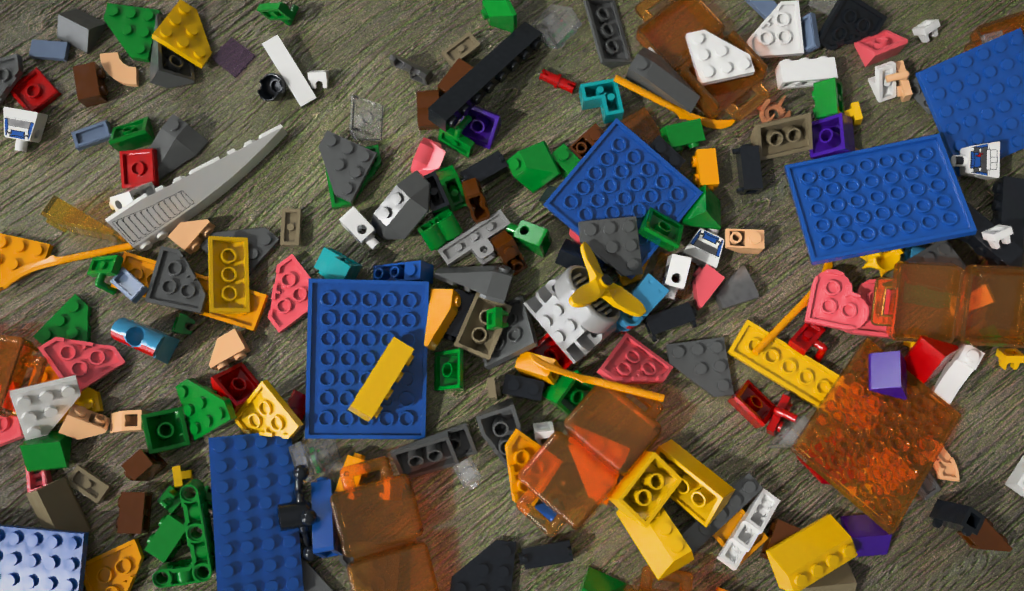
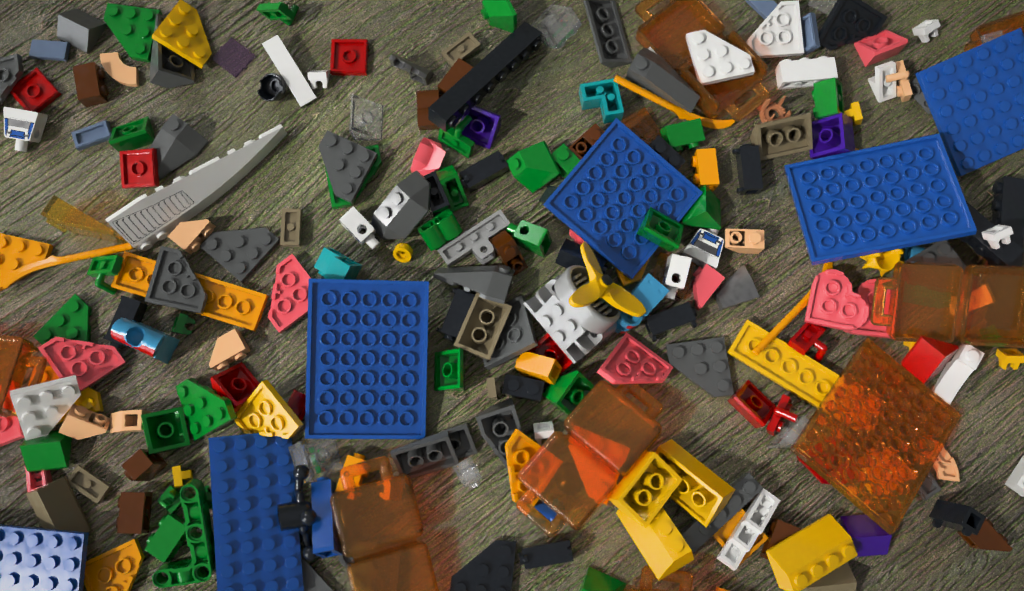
(122, 199): white torso -> none
(129, 285): sand blue tile -> none
(129, 309): none -> black brick
(228, 275): yellow slope -> none
(349, 57): none -> red tile
(381, 379): yellow wedge -> none
(402, 252): none -> yellow tile
(404, 271): blue slope -> none
(441, 313): light orange slope -> none
(475, 200): reddish brown brick -> none
(495, 318): green tile -> none
(558, 81): red pin -> none
(598, 381): light orange piece -> none
(614, 243): dark grey plate -> none
(888, 374): slope -> none
(979, 161): white torso -> none

